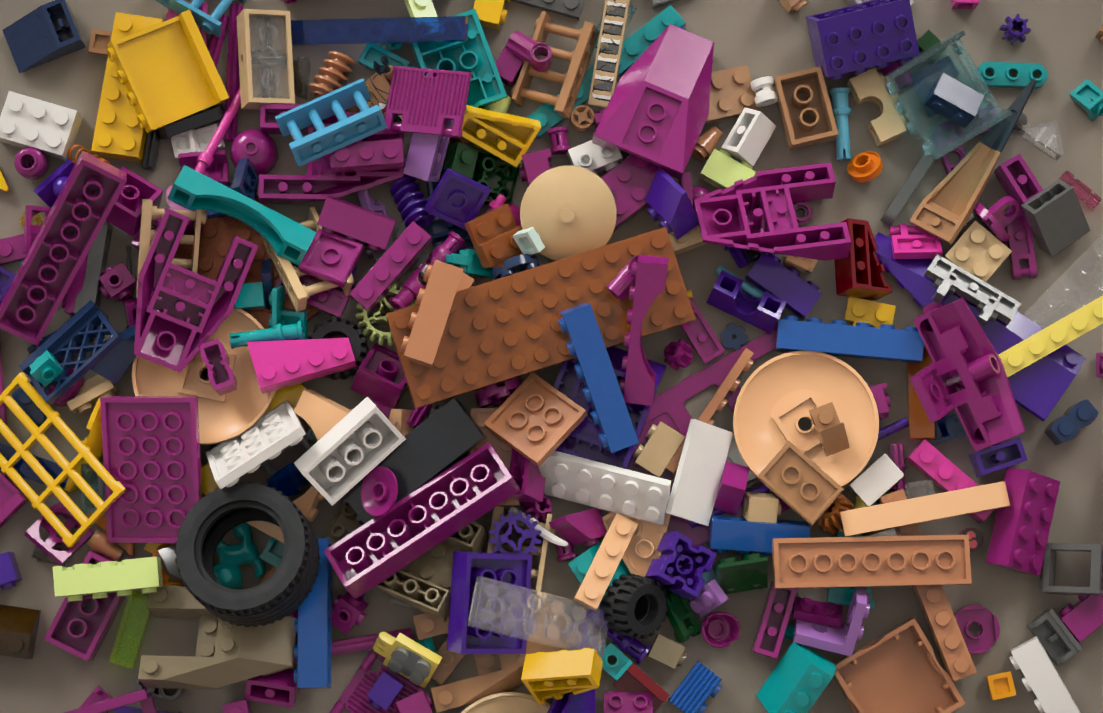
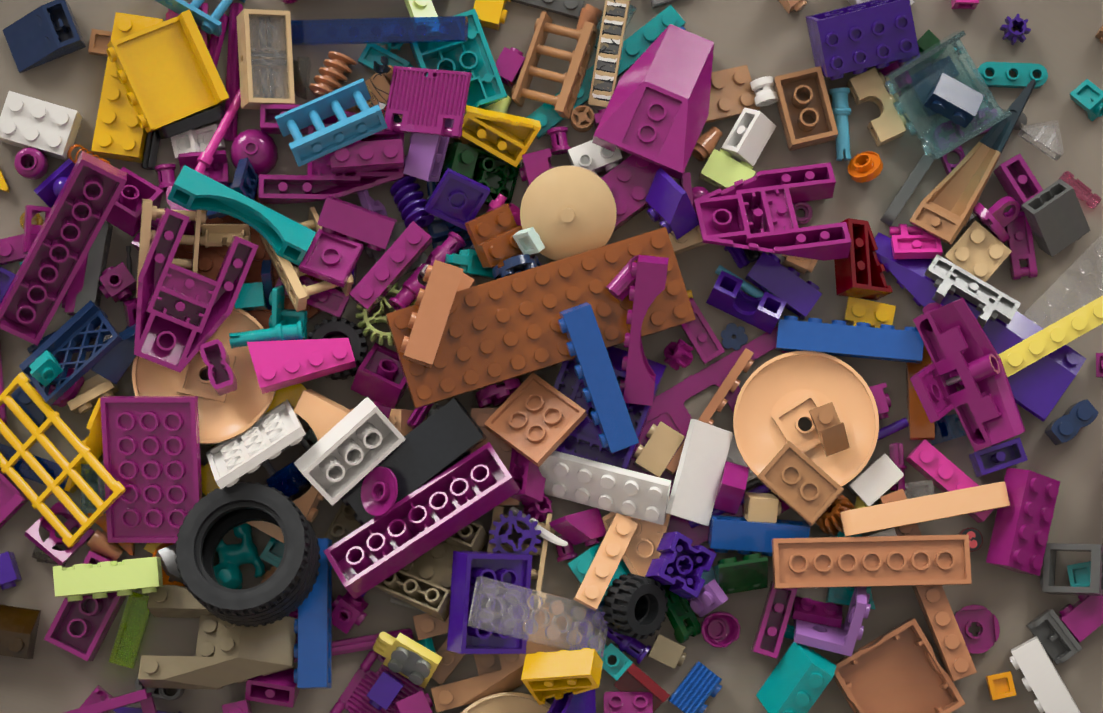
(165, 175): none -> magenta bush
(223, 233): none -> tan hinge
(529, 49): magenta piece -> none
(589, 14): none -> nougat cone
(1079, 574): none -> teal plate

